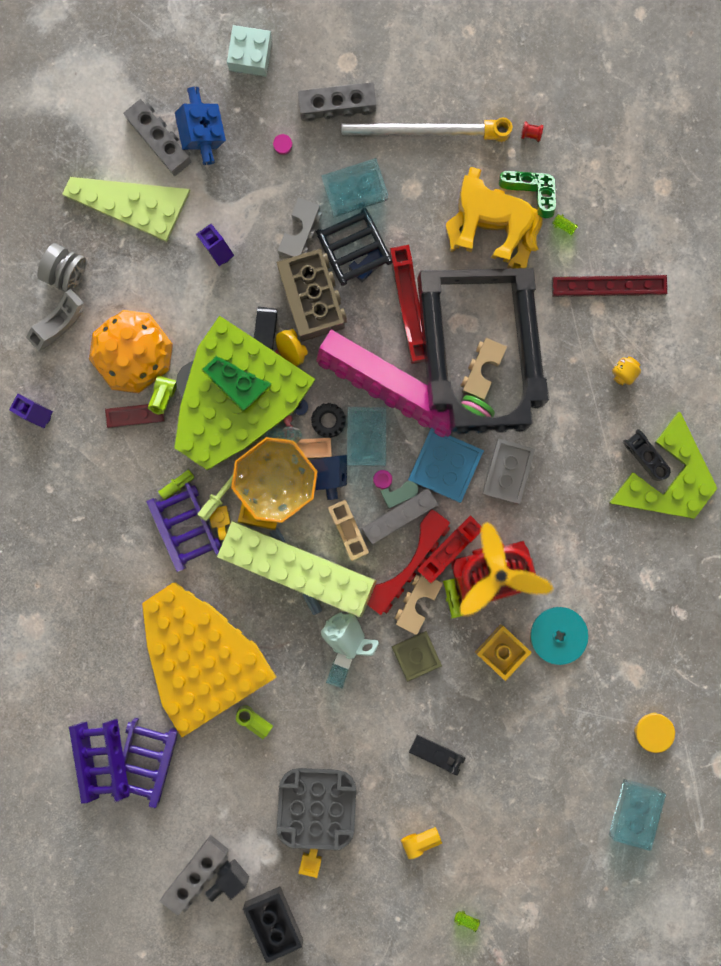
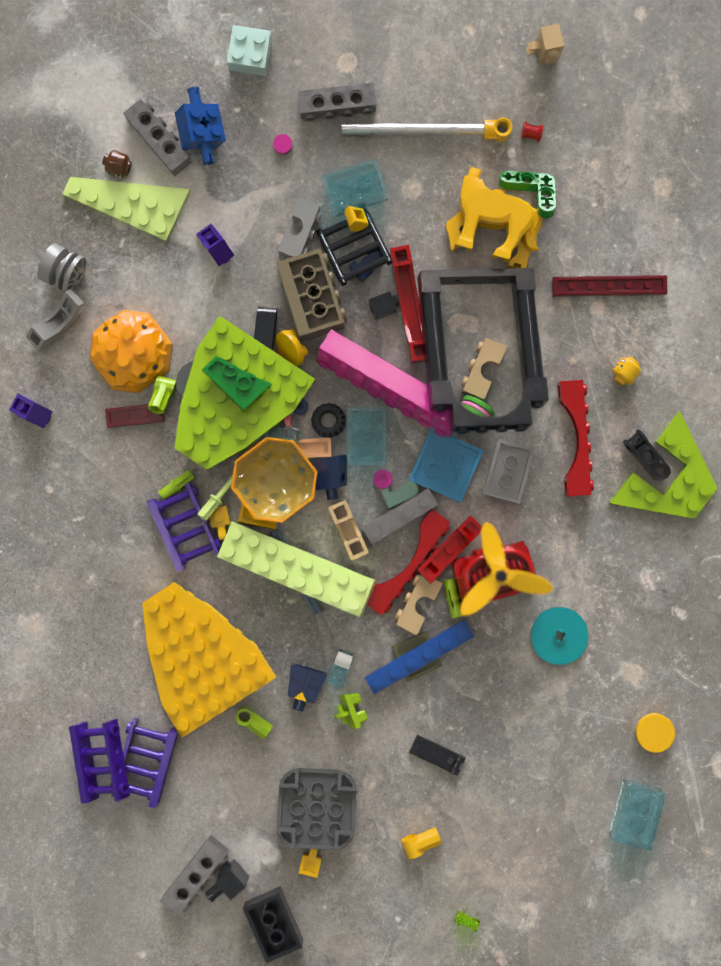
(117, 164): none -> reddish brown head
(304, 685): none -> dark blue torso
(346, 636): light aqua piece -> none
(347, 711): none -> lime hips
(355, 218): none -> yellow brick
(383, 305): none -> black brick
(419, 656): none -> blue plate
(503, 652): yellow brick -> none
(547, 44): none -> tan brick
(564, 224): clear neon green pin -> none
(572, 398): none -> red arch

